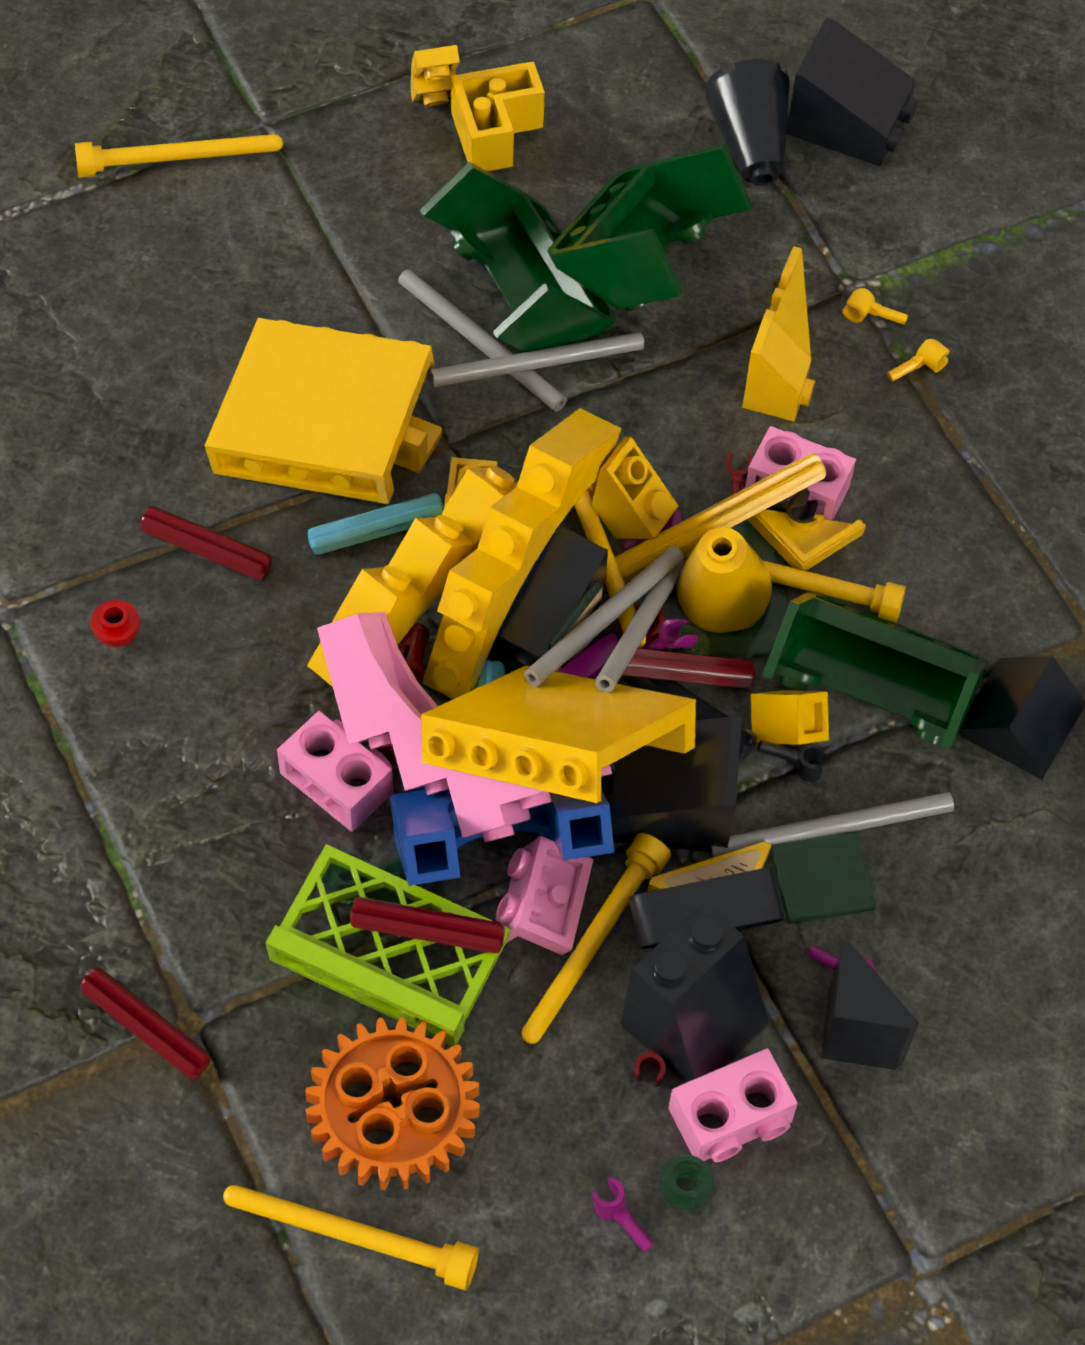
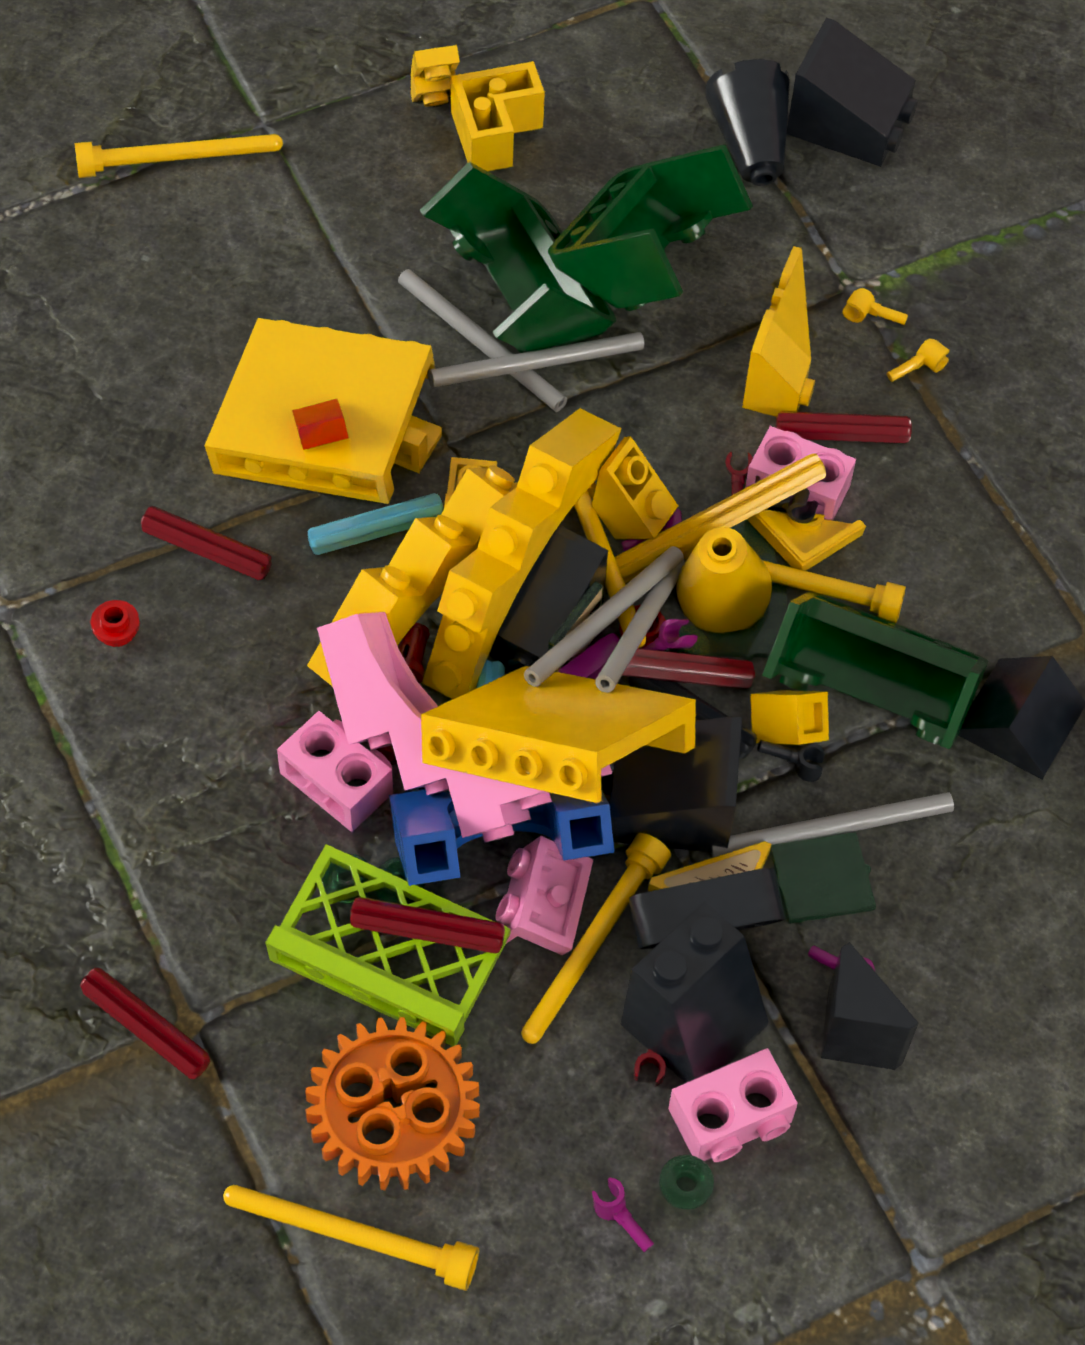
(320, 424): none -> red slope
(846, 426): none -> dark red axle

